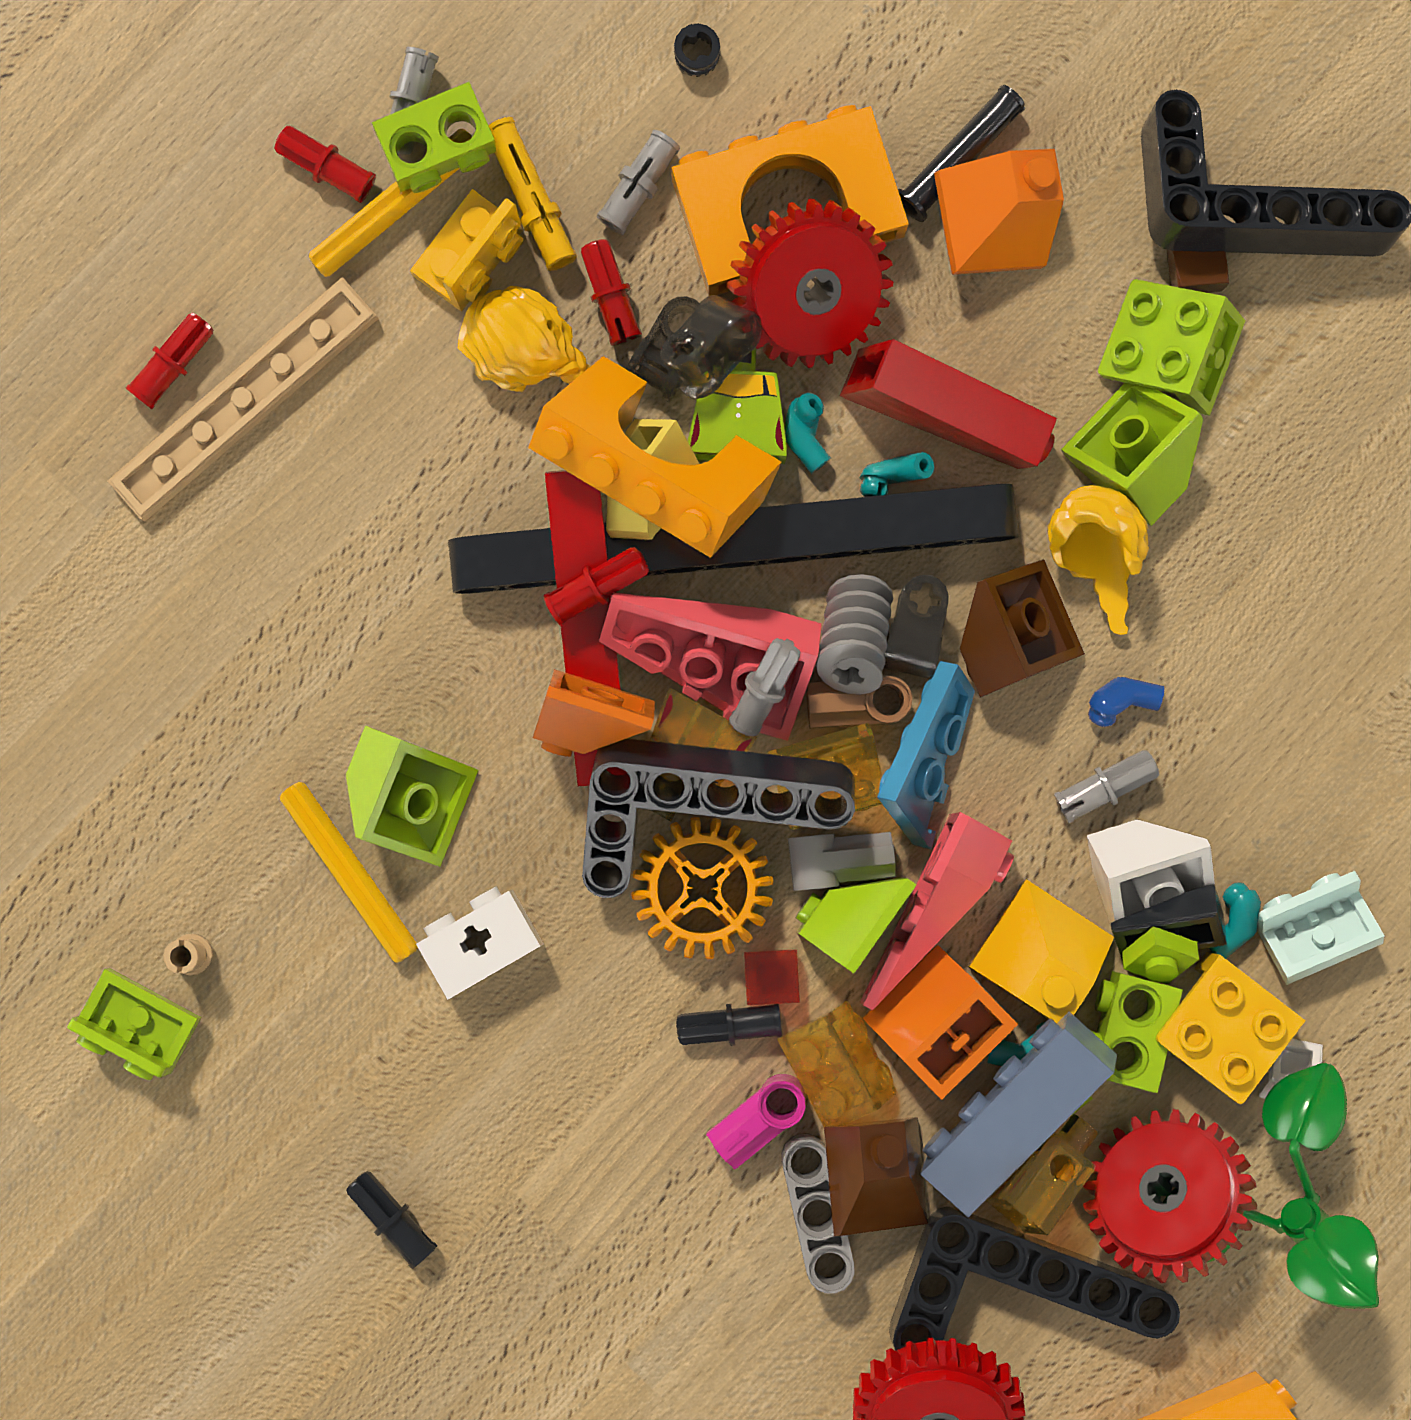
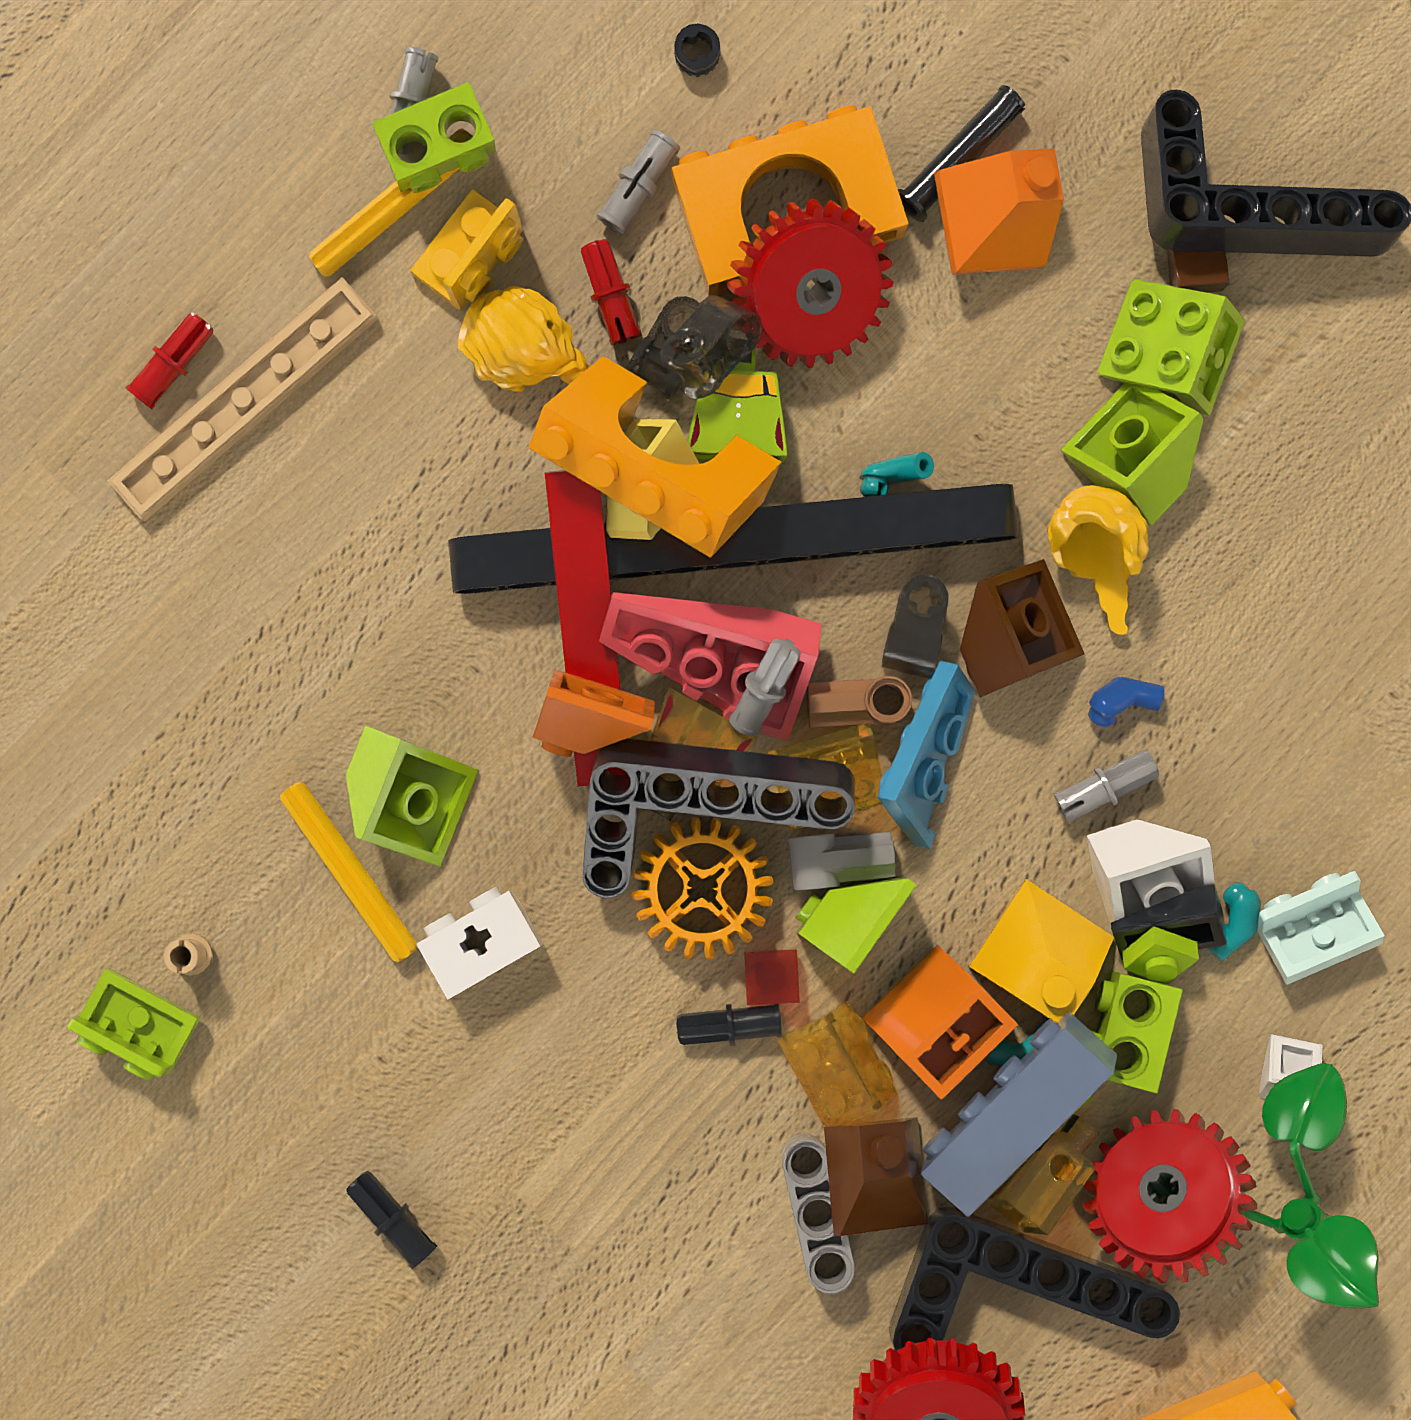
(324, 163): red axle -> none
(539, 213): yellow pin -> none
(596, 585): red axle -> none
(755, 1122): dark pink piece -> none
(801, 430): teal arm -> none
(855, 634): light grey piece -> none
(948, 404): red slope -> none
(952, 881): coral wedge -> none
(1229, 1028): yellow bracket -> none

